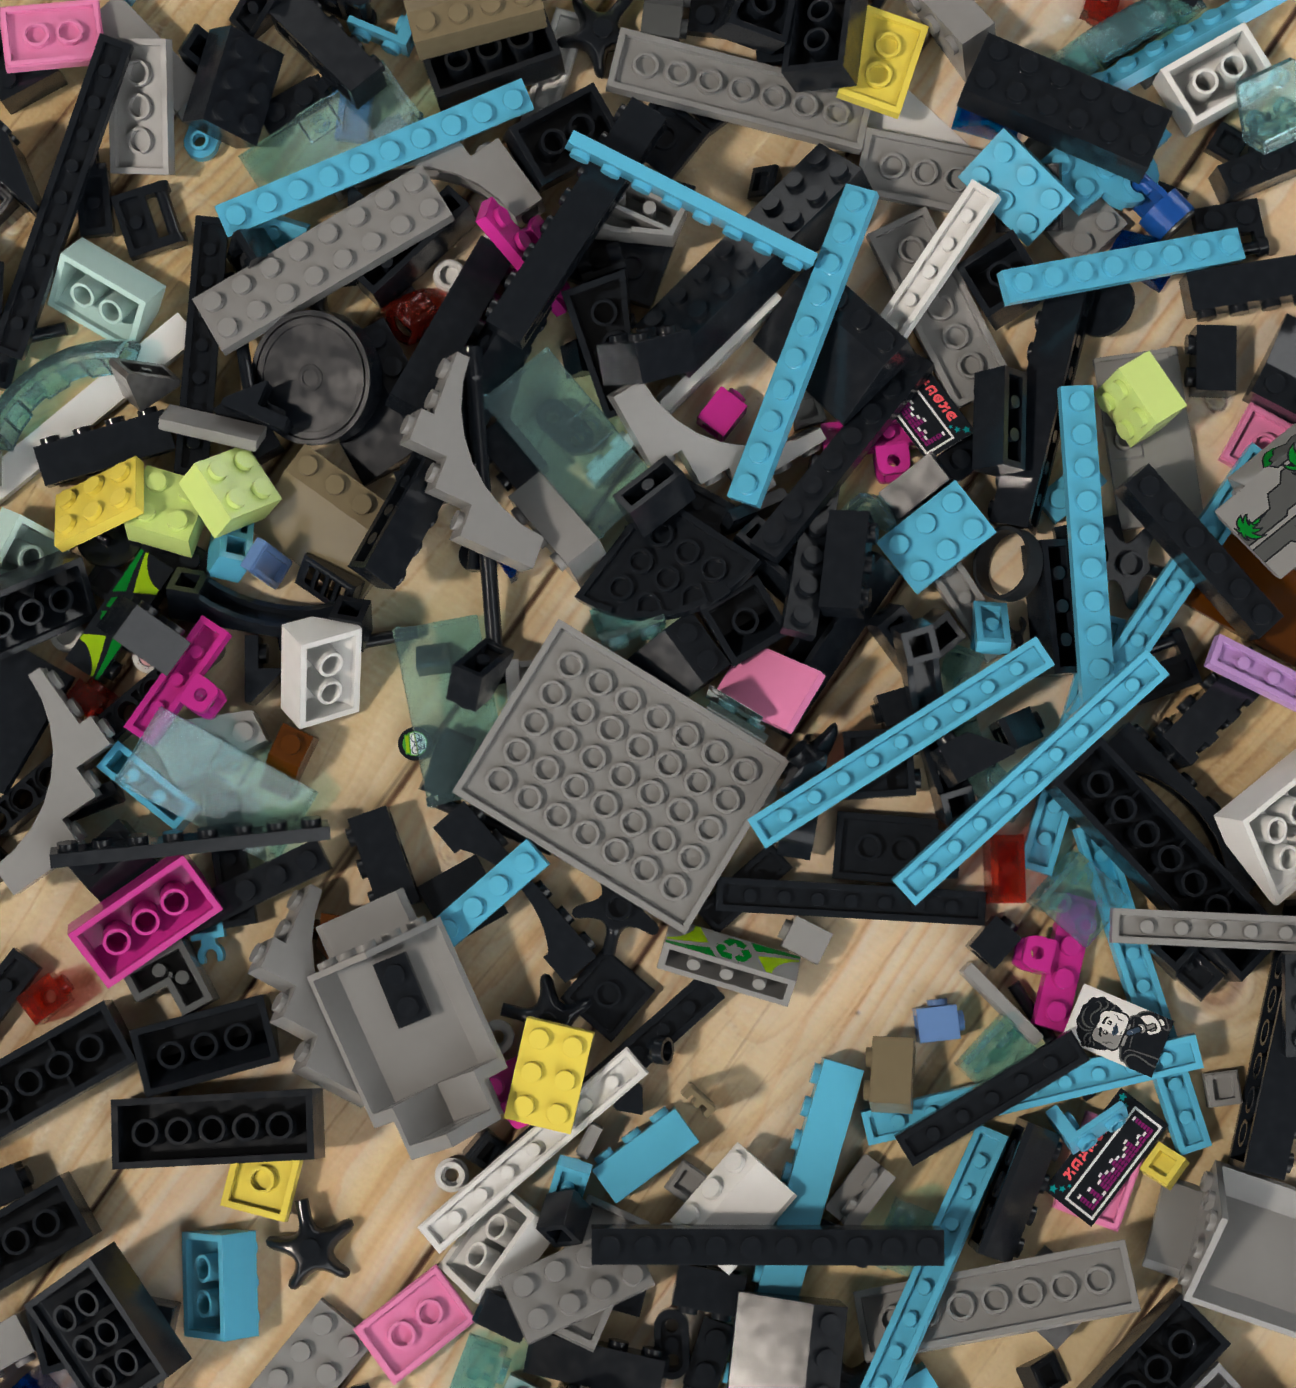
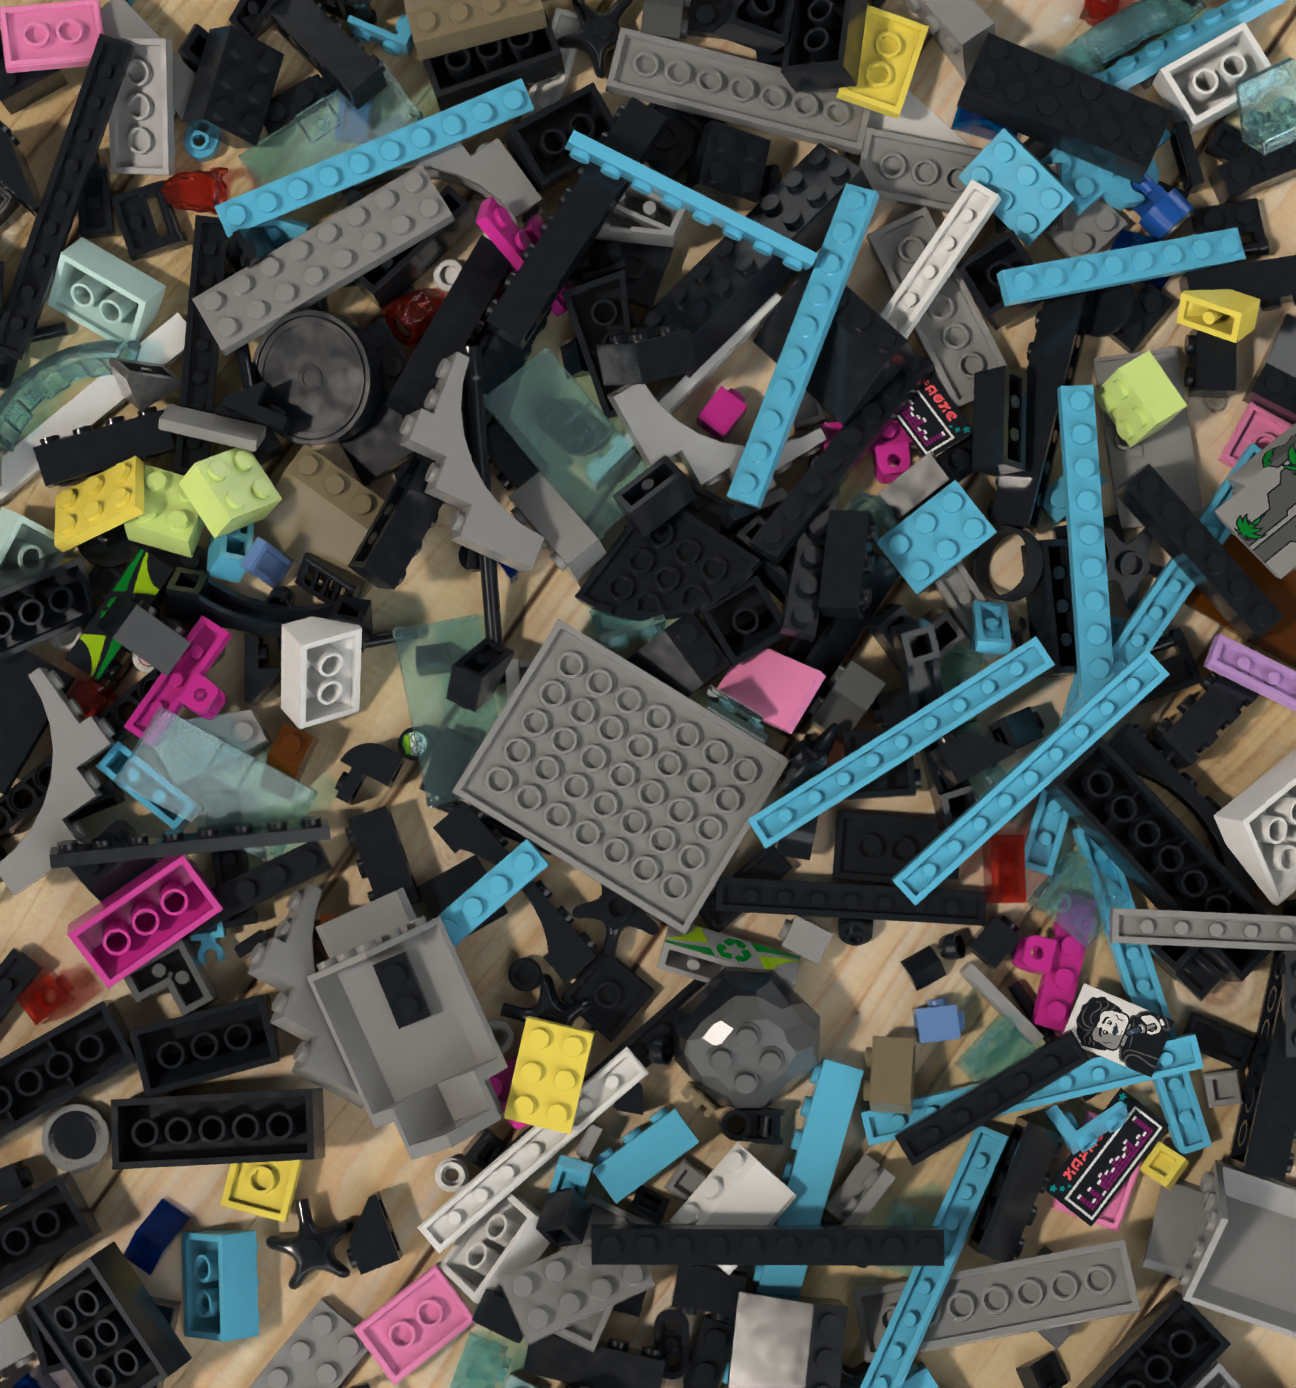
(76, 1137): none -> tile
(156, 1236): none -> clear blue slope
(196, 190): none -> clear red piece
(245, 947): none -> black tile
(280, 595): none -> black hinge
(367, 760): none -> black brick
(373, 1238): none -> black slope
(525, 974): none -> black tile
(648, 1205): none -> black slope
(727, 165): none -> black brick
(746, 1037): none -> dark grey rock
(755, 1125): none -> black piece
(848, 699): none -> dark grey brick
(855, 931): none -> black plate
(923, 967): none -> black slope
(952, 946): none -> black hinge
(1147, 311): none -> black plate
(1186, 157): none -> black tile
(1219, 312): none -> light yellow slope
(1220, 1041): none -> black tile

